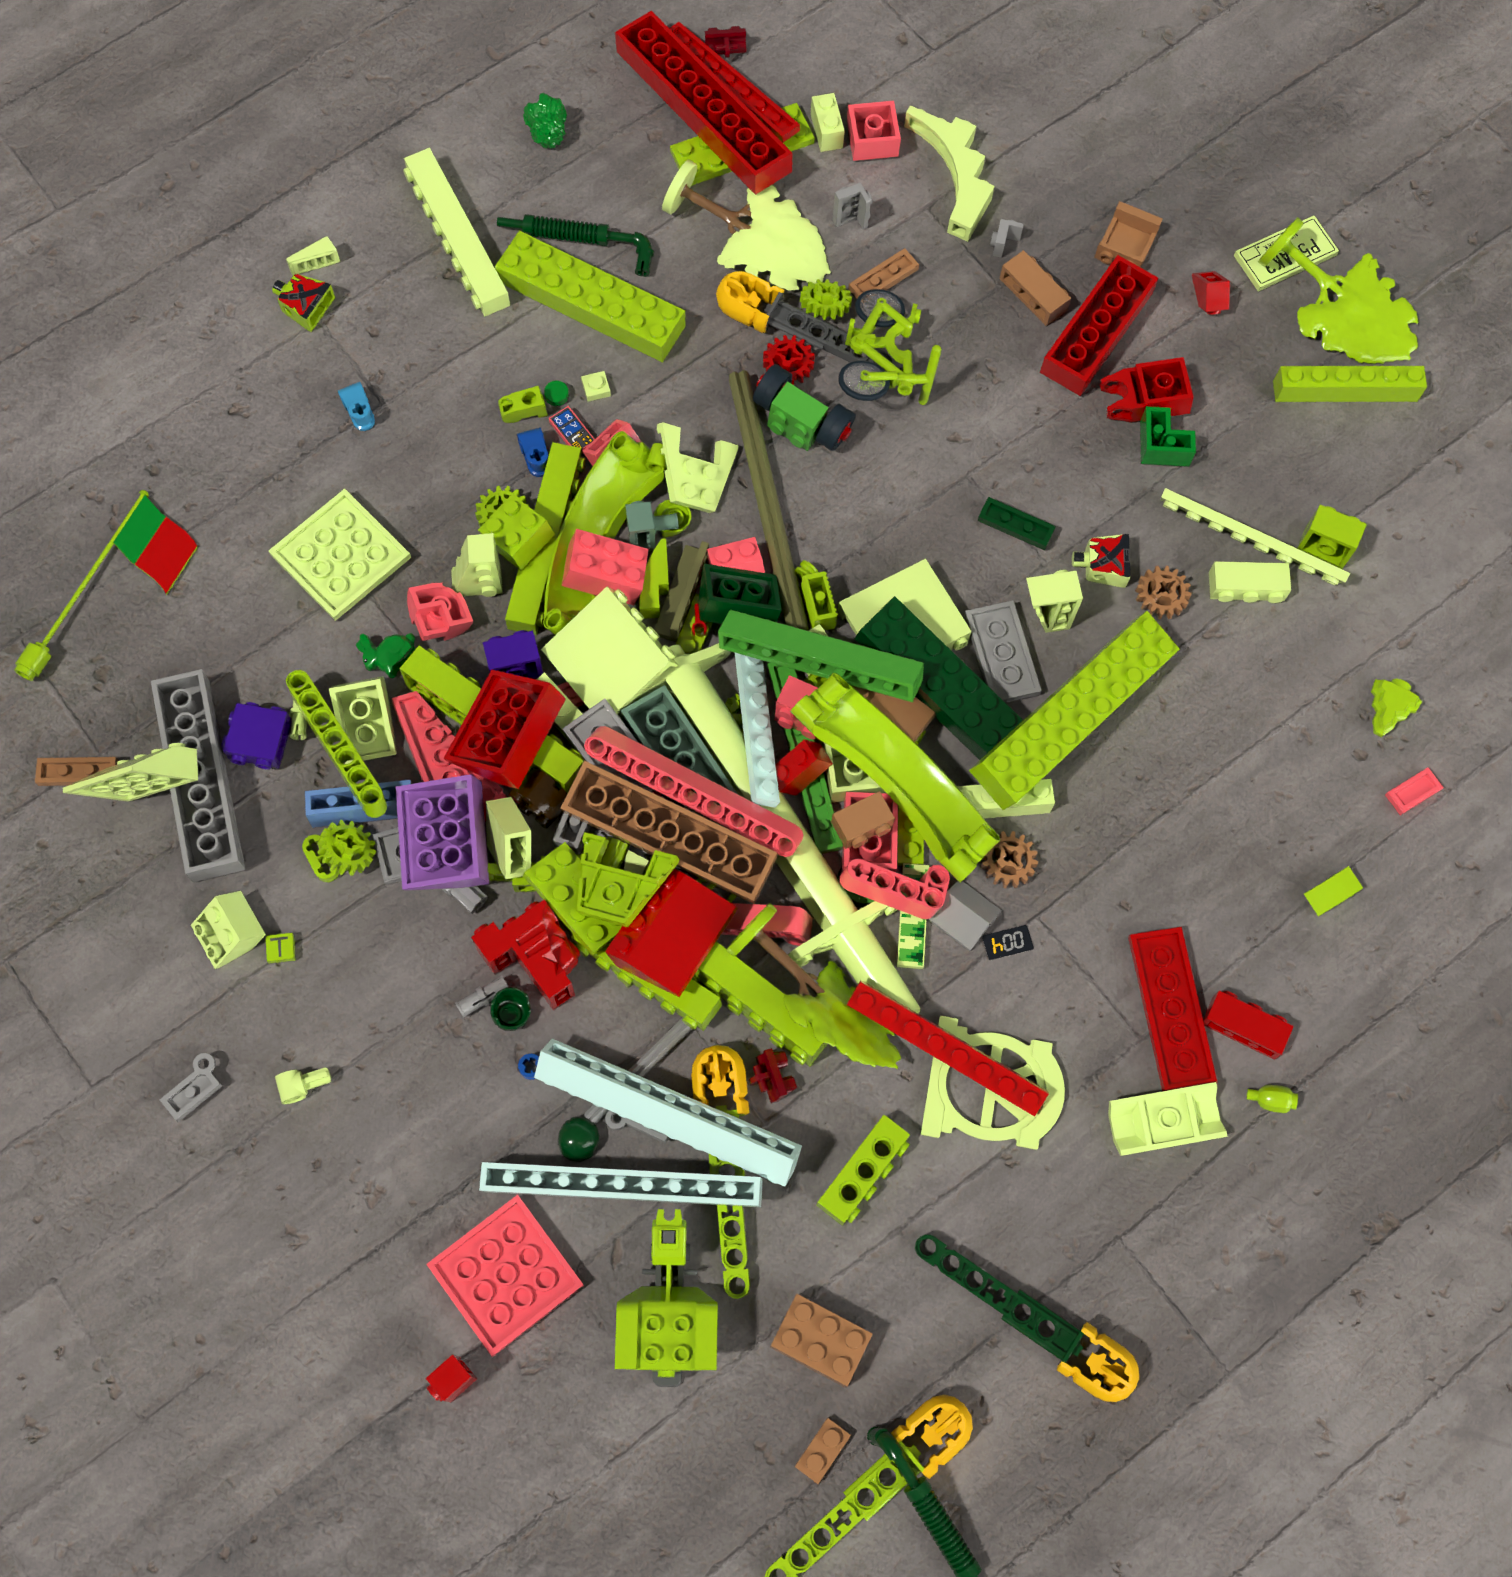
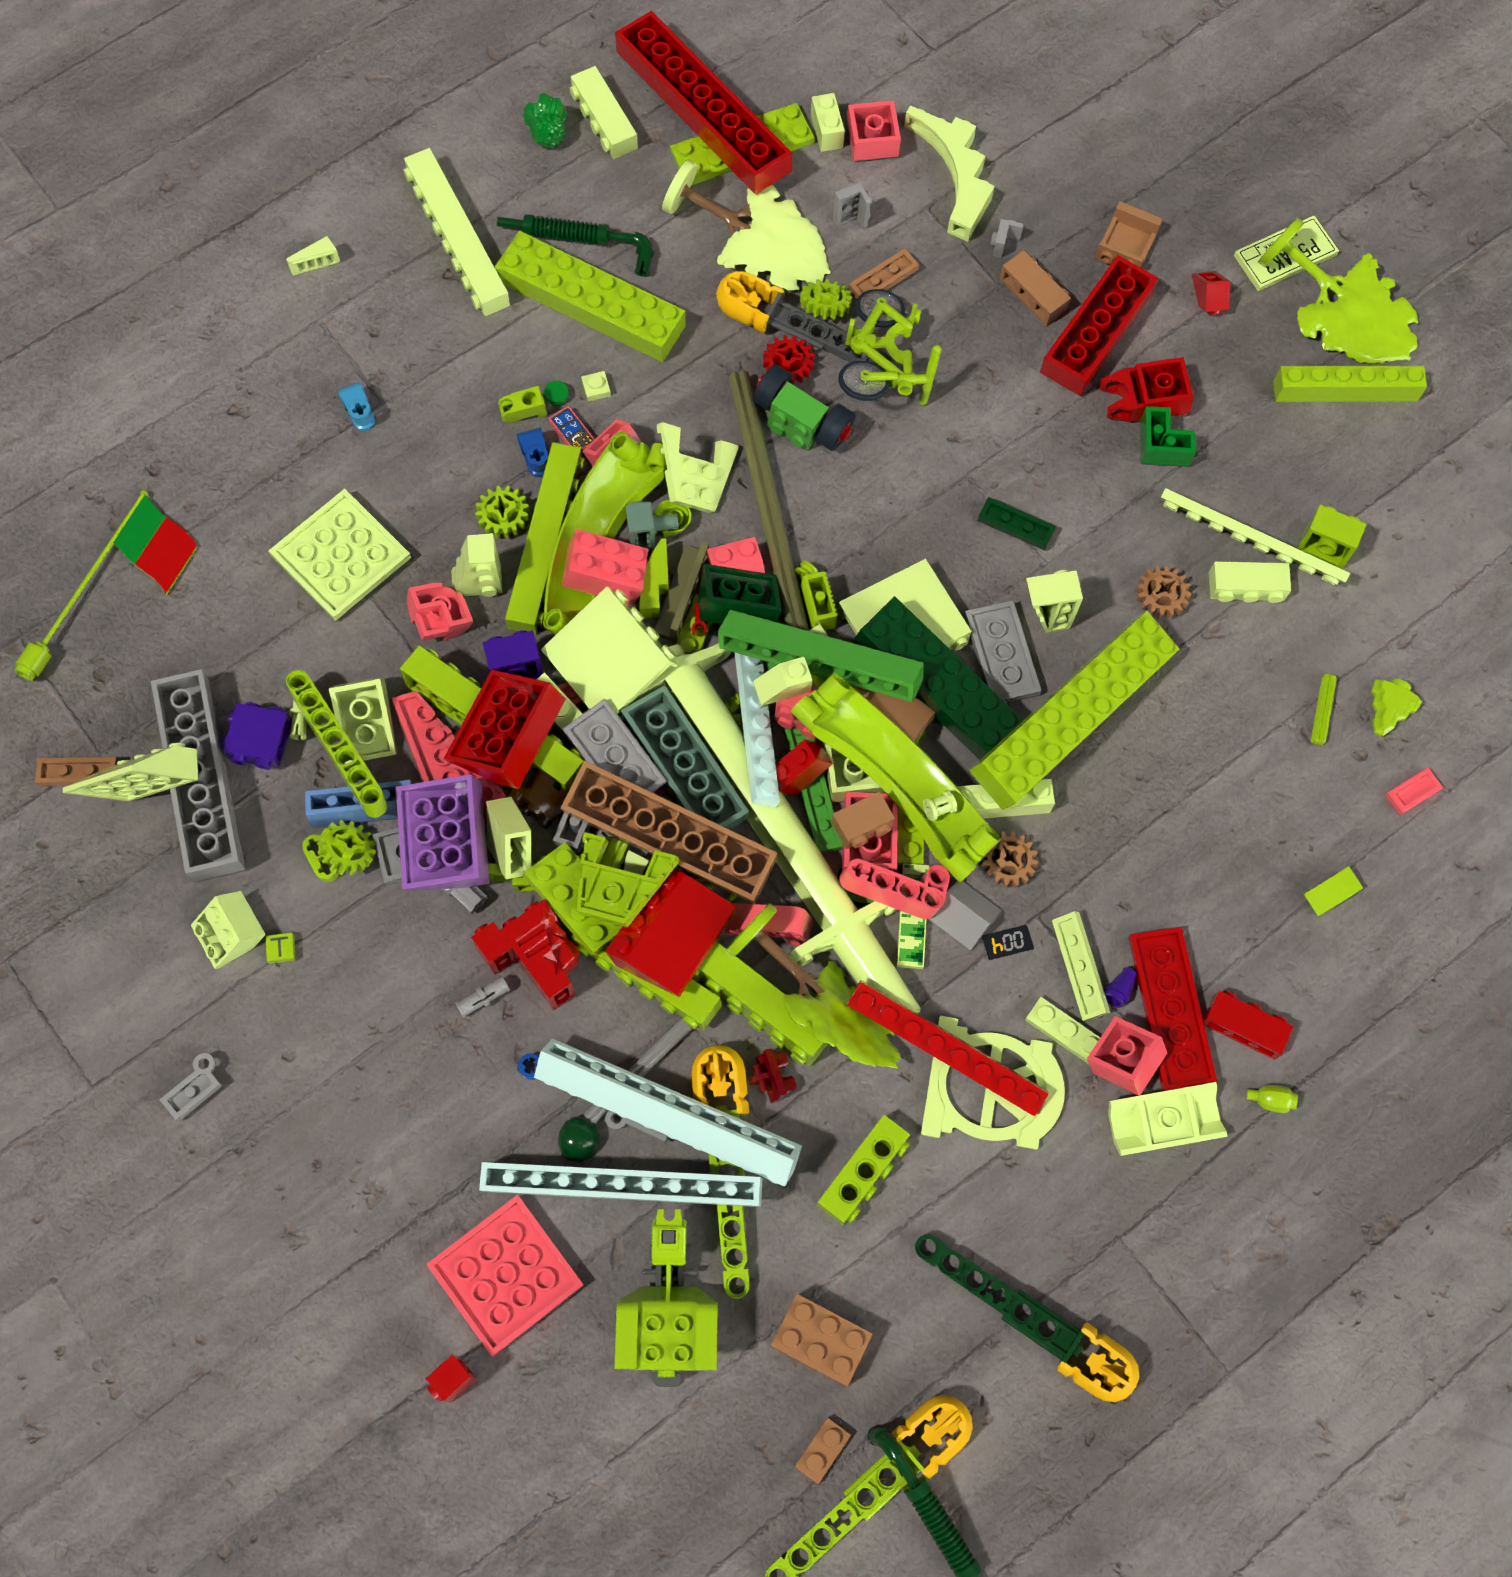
(294, 1085): yellowish green axle -> none
(304, 299): torso -> none
(388, 655): green animal -> none
(510, 1009): dark green hair -> none
(517, 531): lime brick -> none
(603, 112): none -> yellowish green brick
(706, 791): coral beam -> none
(727, 40): dark red hips -> none
(763, 107): red plate -> none
(783, 681): none -> yellowish green slope
(948, 805): none -> yellowish green bush
(1062, 1029): none -> yellowish green plate
(1081, 966): none -> yellowish green plate
(1106, 560): torso -> none
(1120, 988): none -> dark purple cone
(1127, 1055): none -> coral brick
(1323, 709): none -> lime axle

